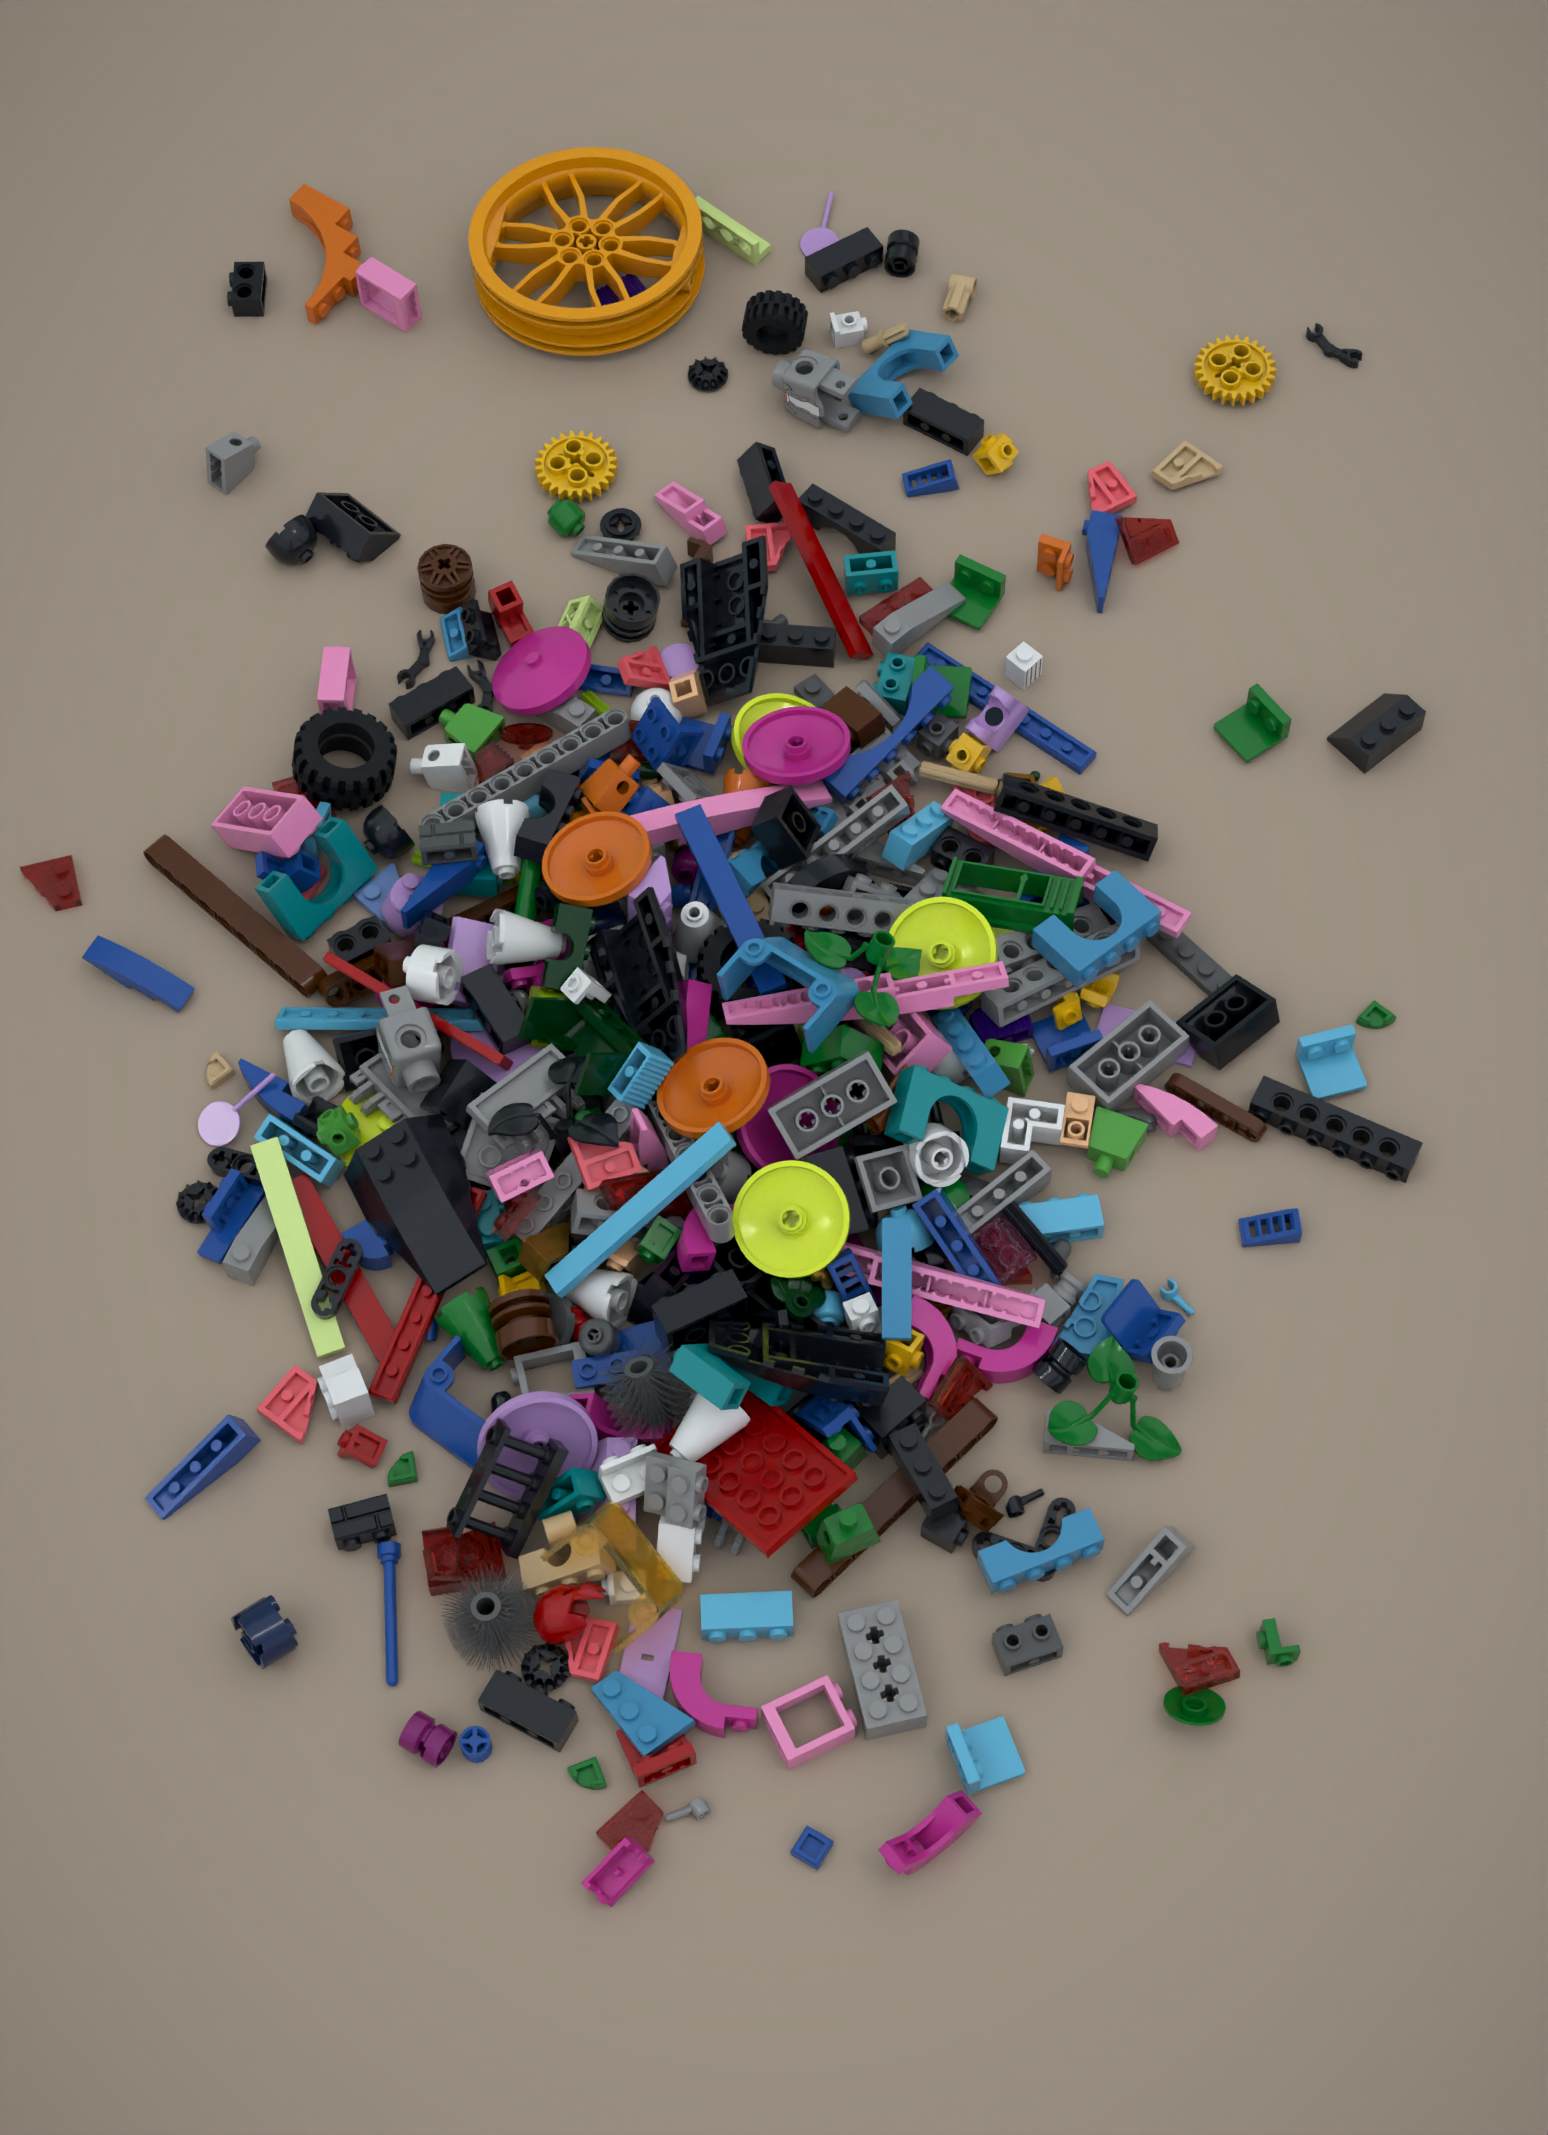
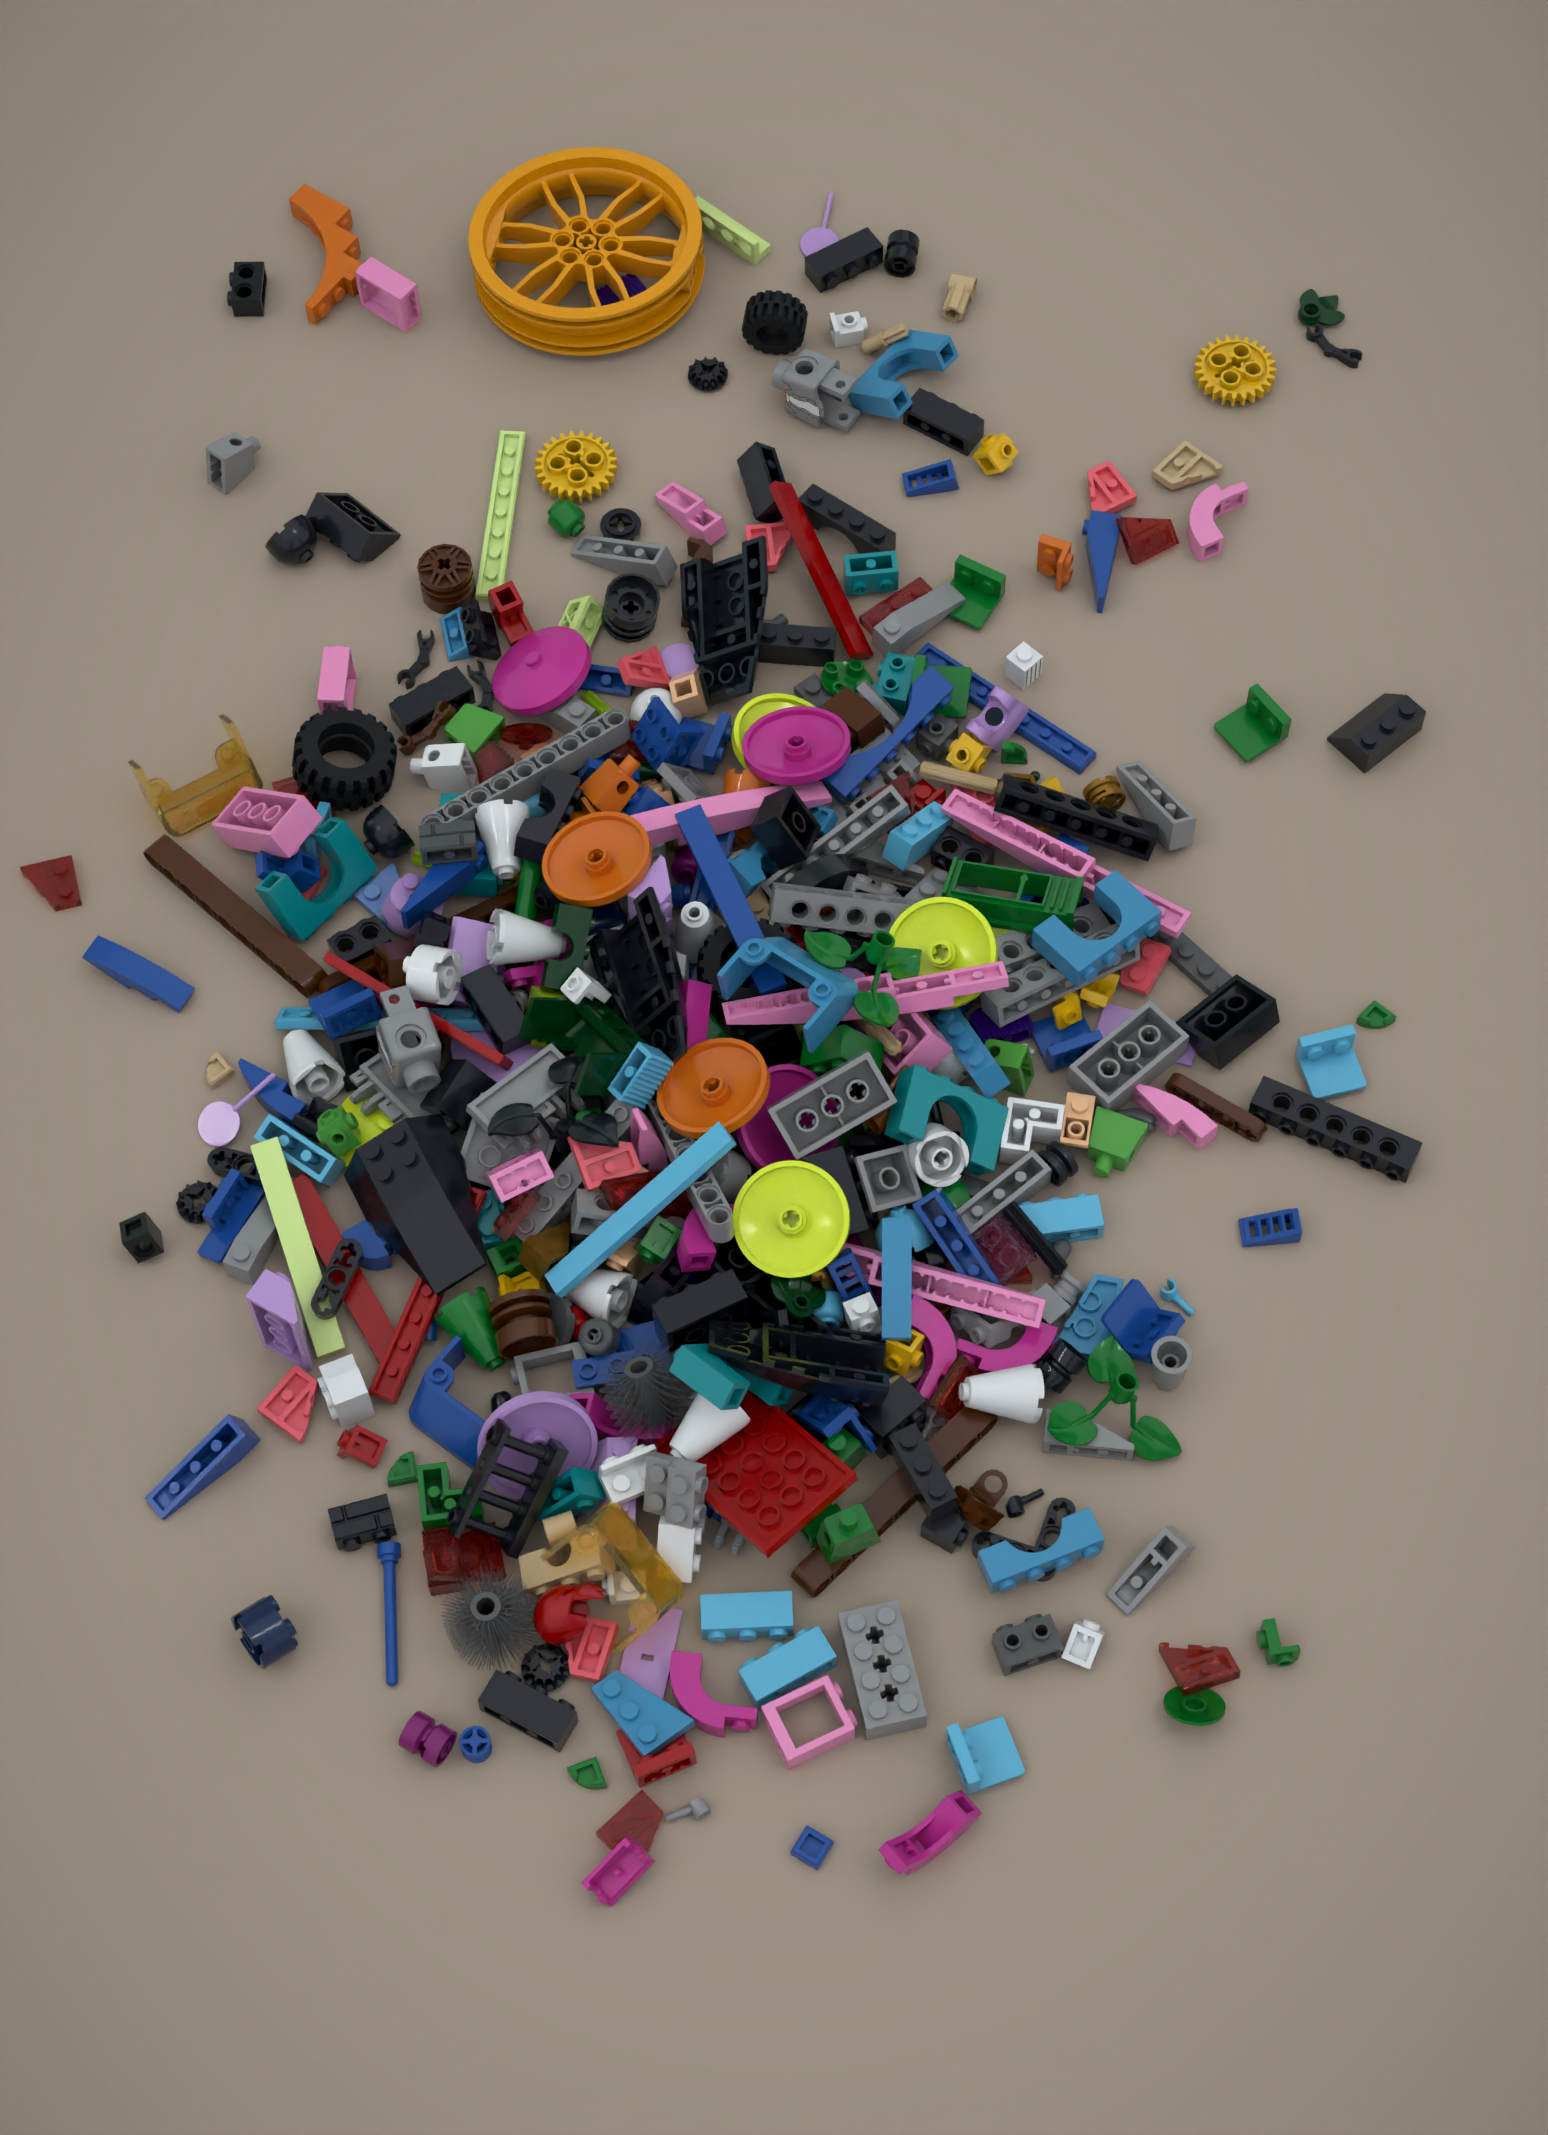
(141, 1237): none -> black brick
(207, 796): none -> clear yellow windscreen
(279, 1318): none -> lavender slope
(345, 1008): none -> blue bracket
(437, 1497): none -> green brick
(439, 718): none -> reddish brown piece
(501, 512): none -> yellowish green tile
(787, 1666): none -> medium azure brick
(843, 673): none -> green dish
(926, 794): none -> red bracket
(1006, 1393): none -> white cone
(1013, 753): none -> green tile
(1060, 1161): none -> black wheel
(1083, 1643): none -> white bracket
(1105, 792): none -> pearl gold wheel
(1142, 974): none -> coral wing
(1158, 806): none -> light grey slope
(1202, 532): none -> bright pink arch
(1319, 309): none -> dark green plate

